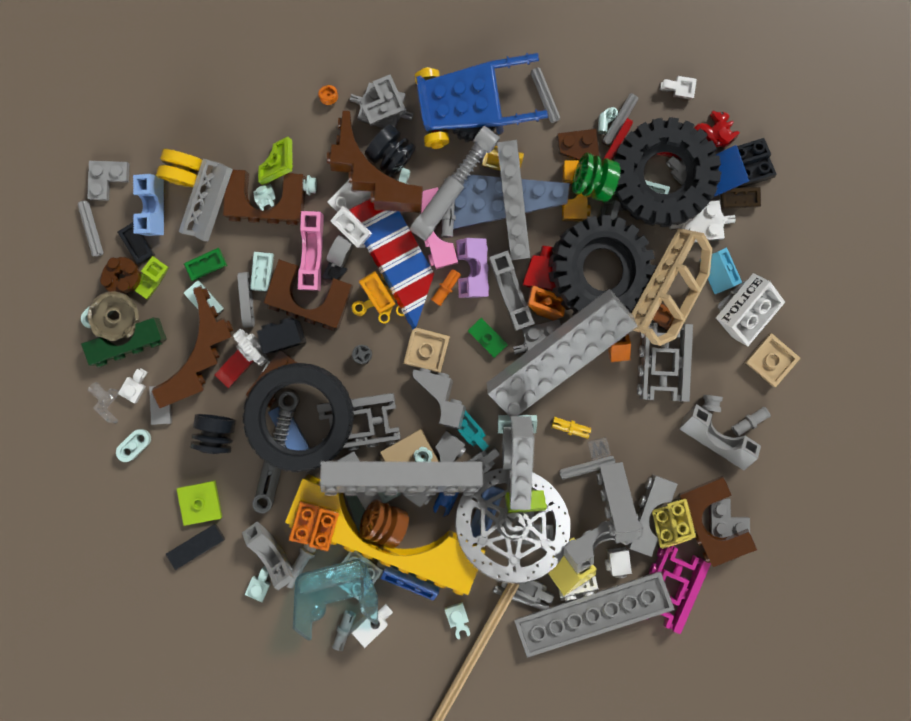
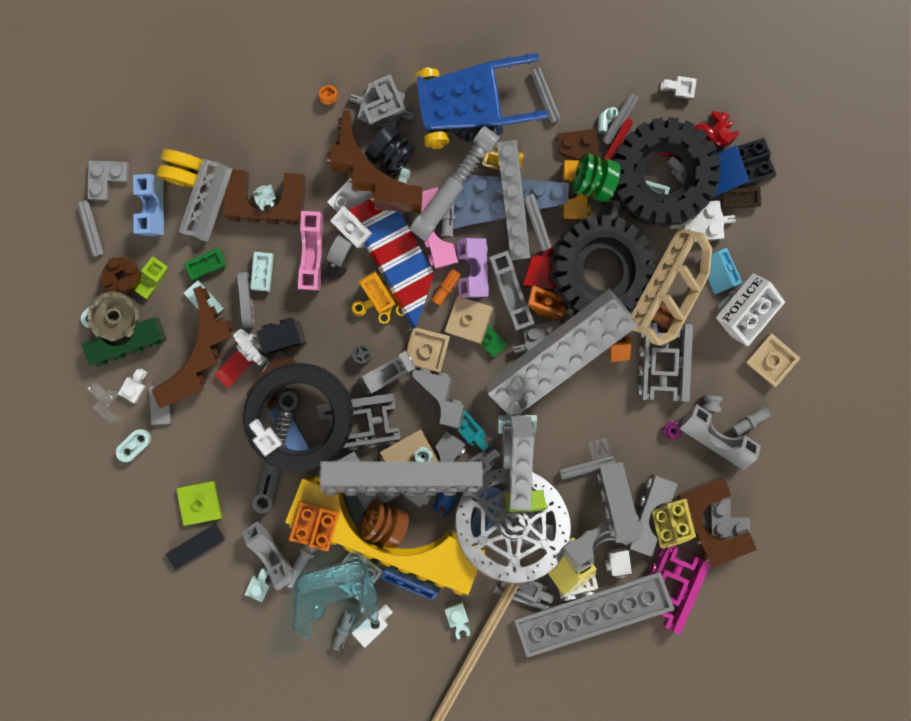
(136, 244): black tile -> none
(212, 433): black wheel -> none
(266, 439): none -> white plate
(277, 163): lime tile -> none
(281, 297): reddish brown arch -> none
(310, 185): light aqua plate -> none
(386, 373): none -> light grey arch
(469, 320): none -> tan plate
(537, 222): none -> light grey axle
(571, 427): yellow pin -> none
(667, 430): none -> magenta plate

